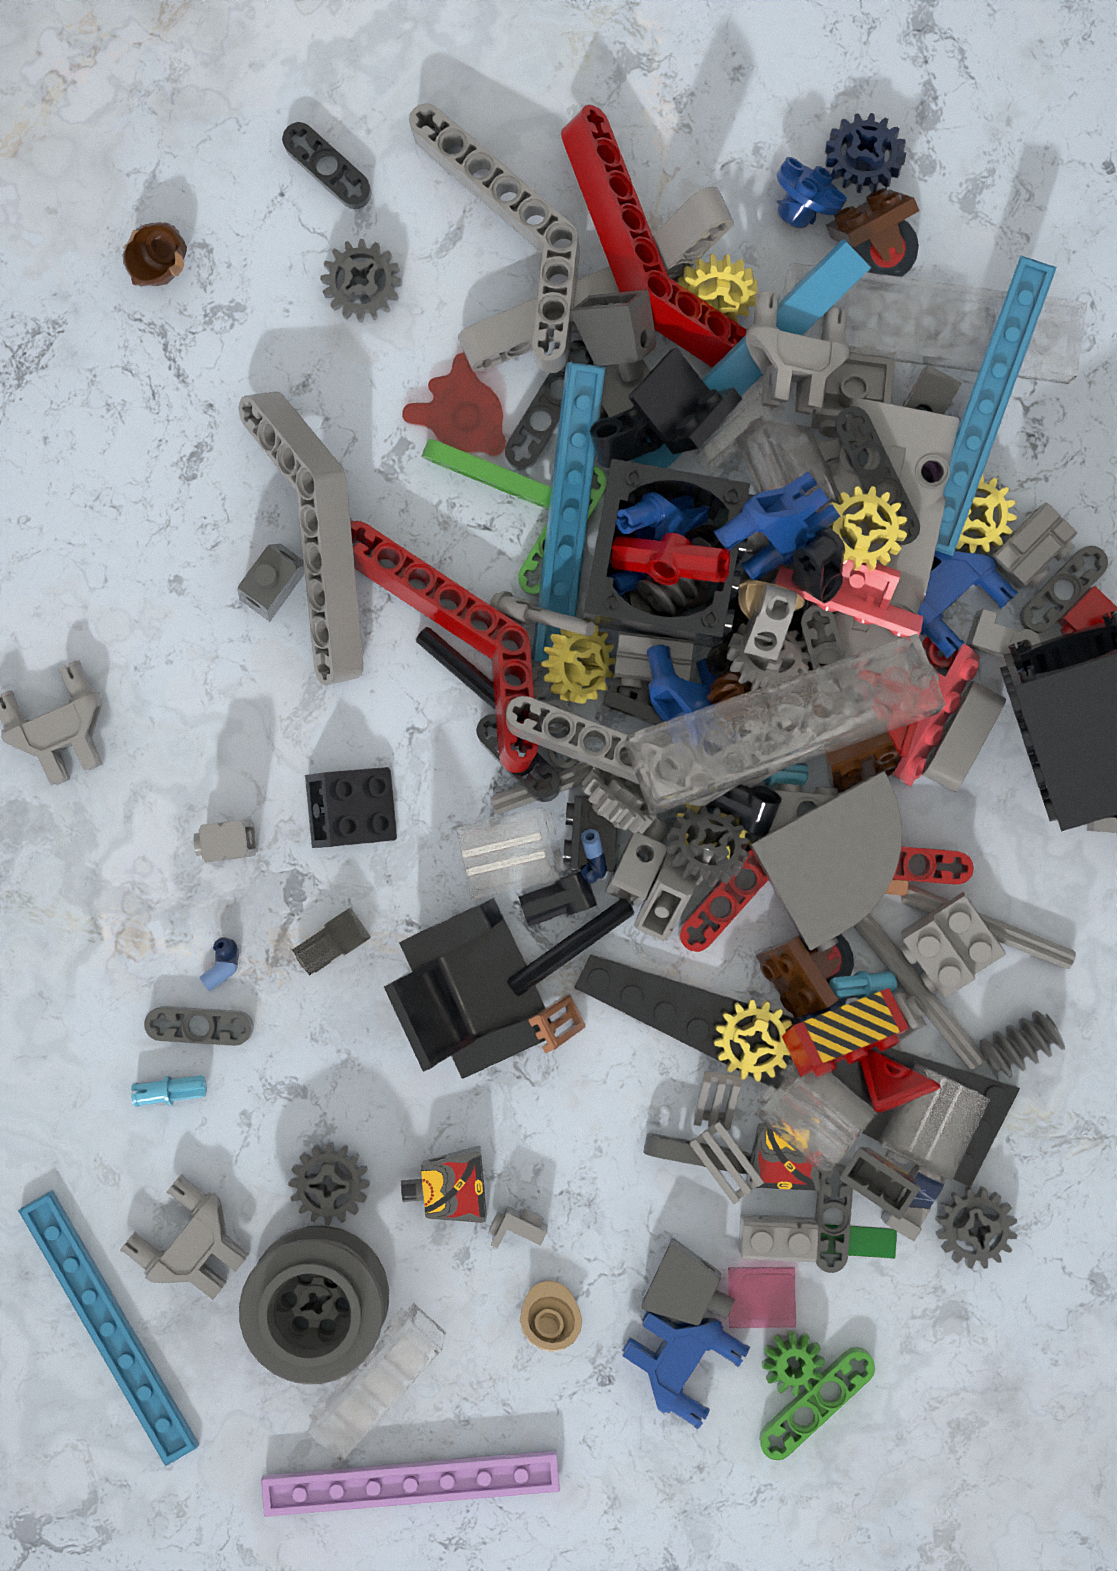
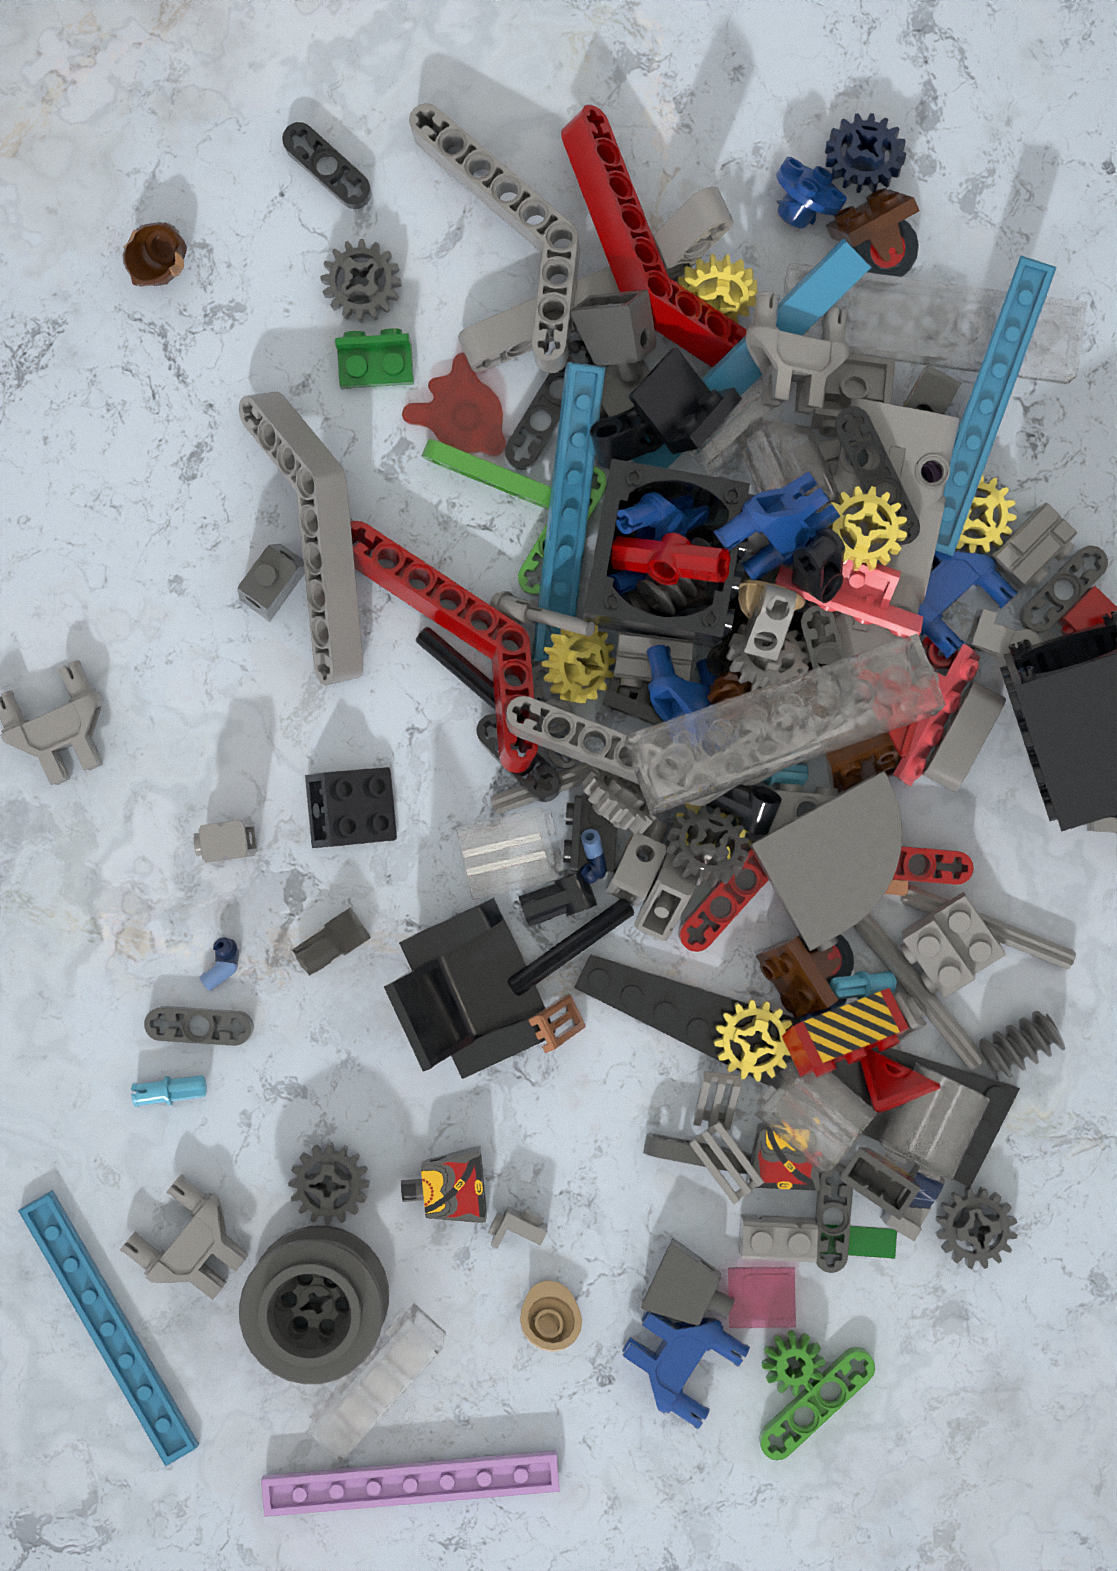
(374, 359): none -> green bracket

